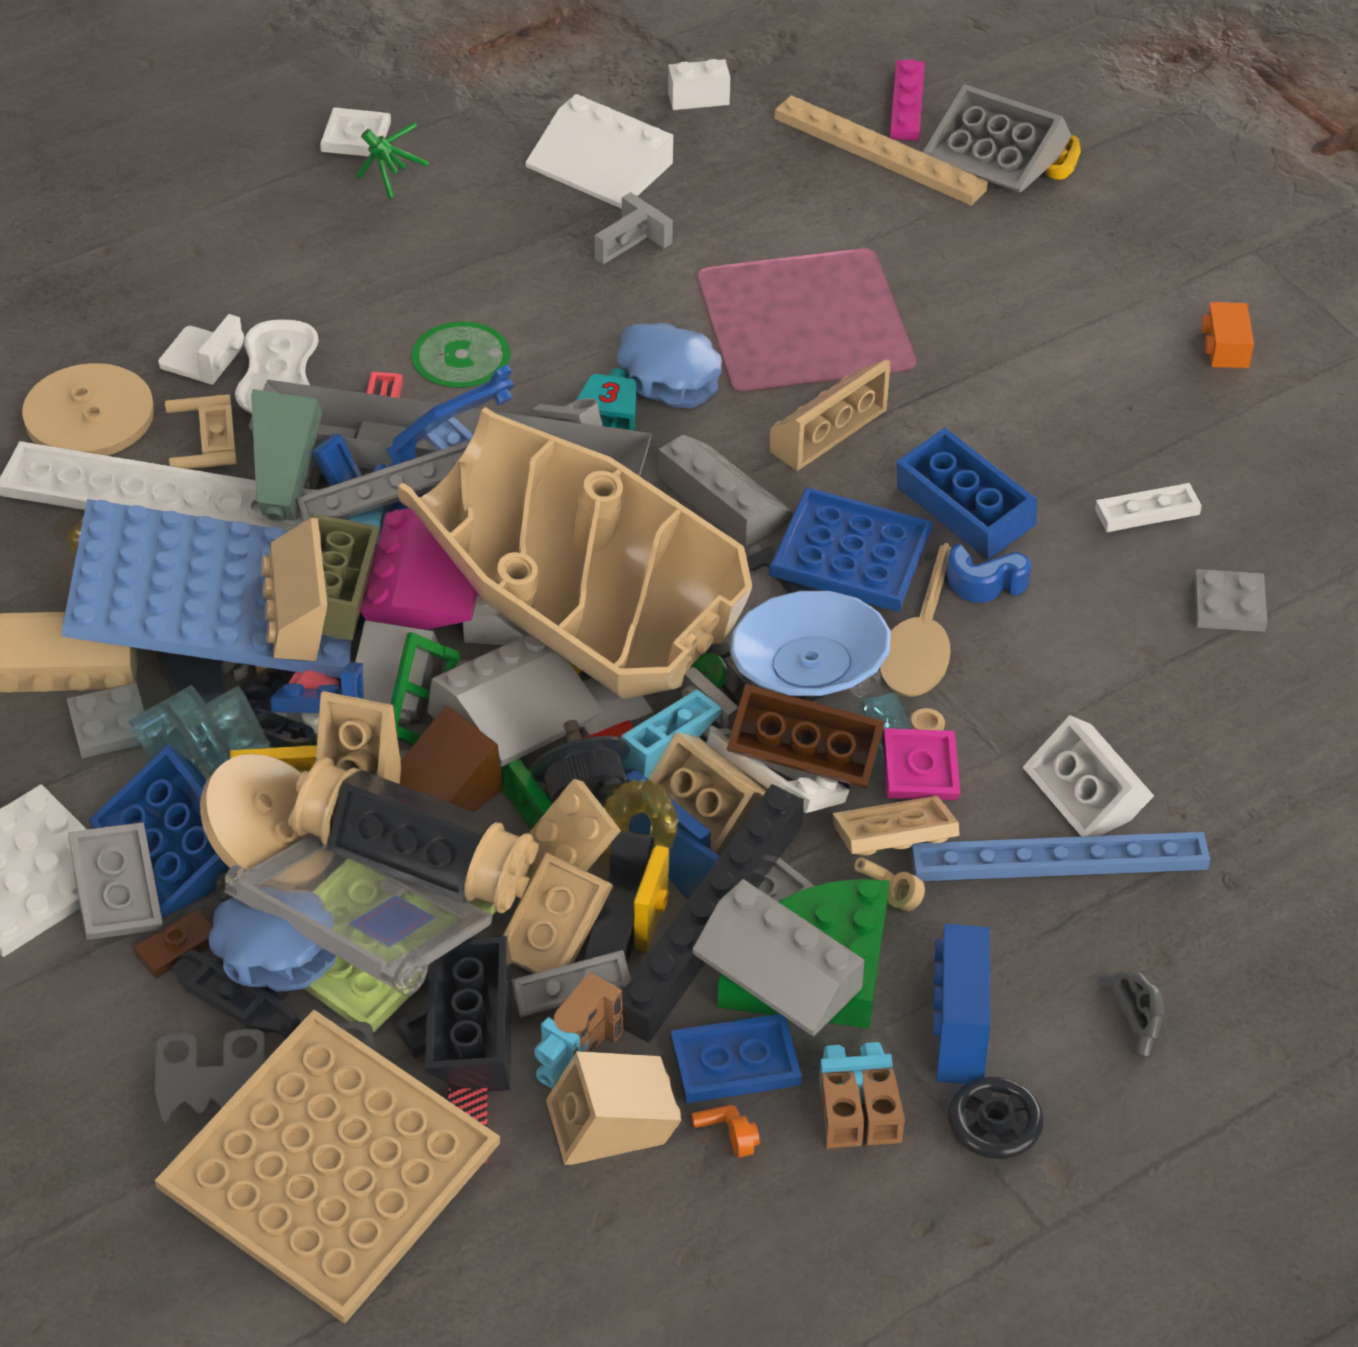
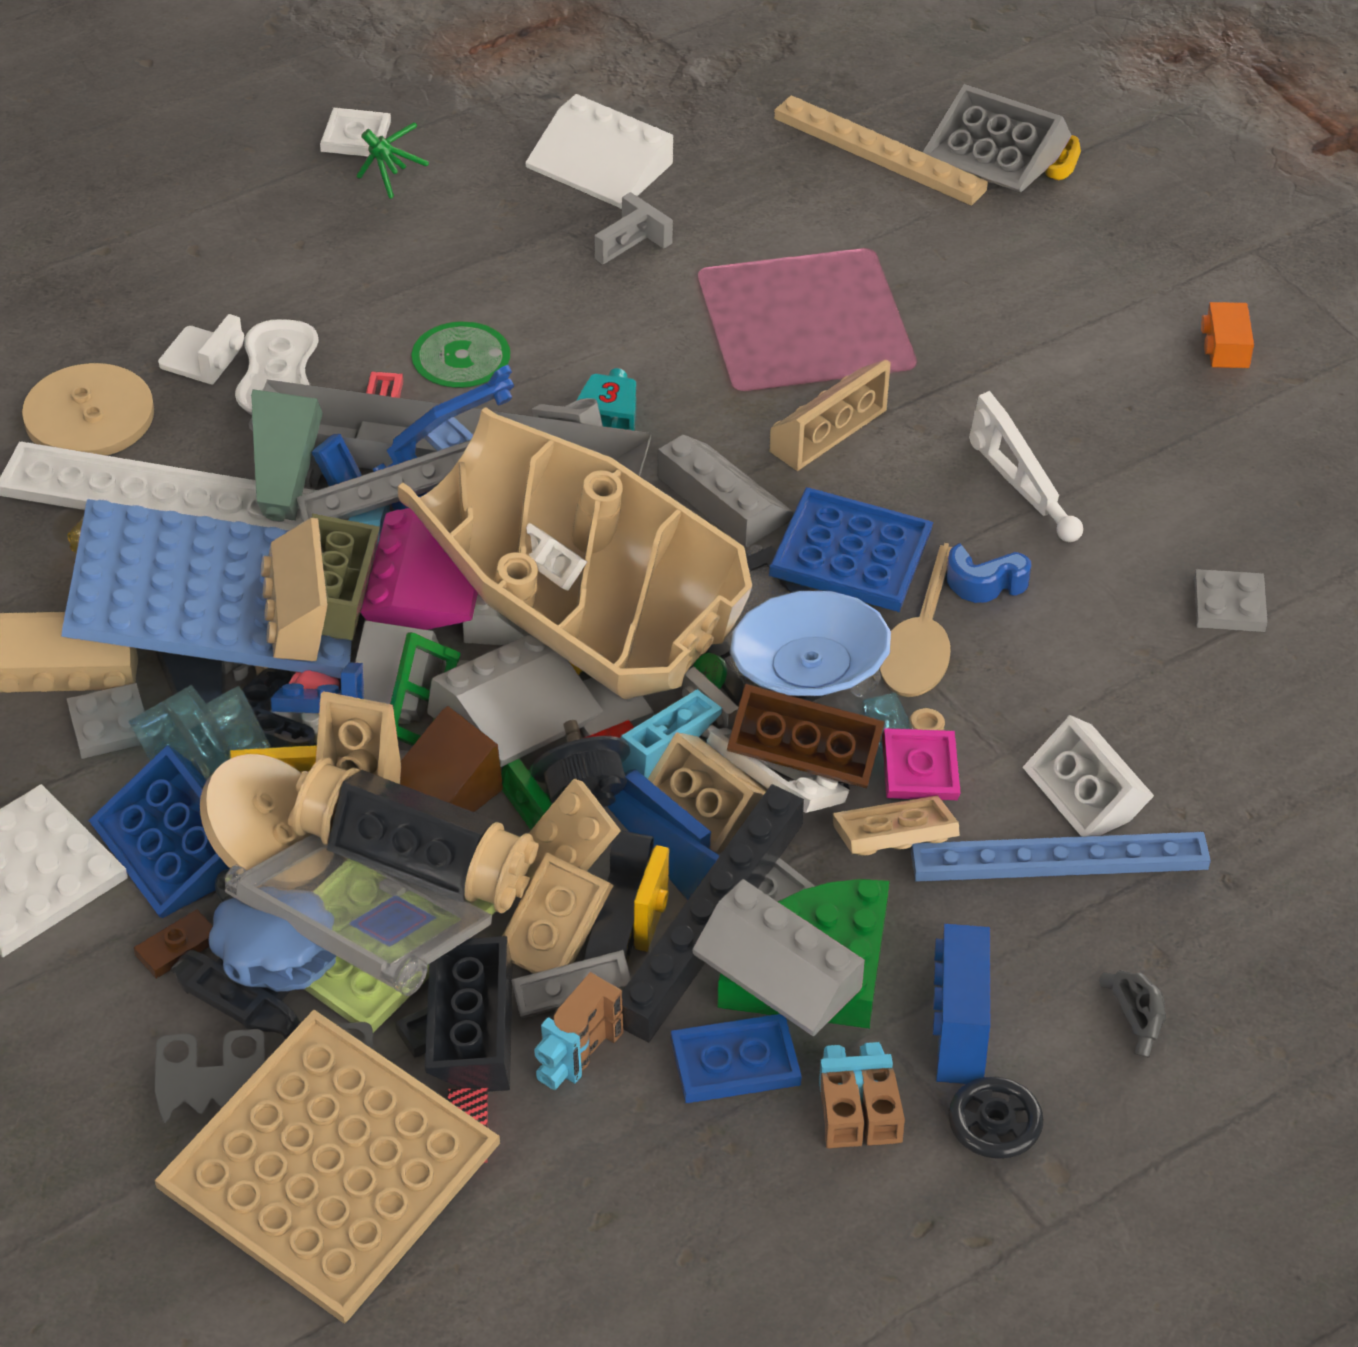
(114, 881): light grey plate -> none
(215, 431): tan plate -> none
(554, 558): none -> white slope
(611, 1106): tan slope -> none
(646, 798): clear yellow piece -> none
(670, 364): medium blue piece -> none
(699, 84): white brick -> none
(741, 1132): orange plate -> none
(904, 888): tan plate -> none
(907, 100): dark pink plate -> none
(966, 493): blue brick -> none
(1029, 478): none -> white plate
(1148, 507): white plate -> none

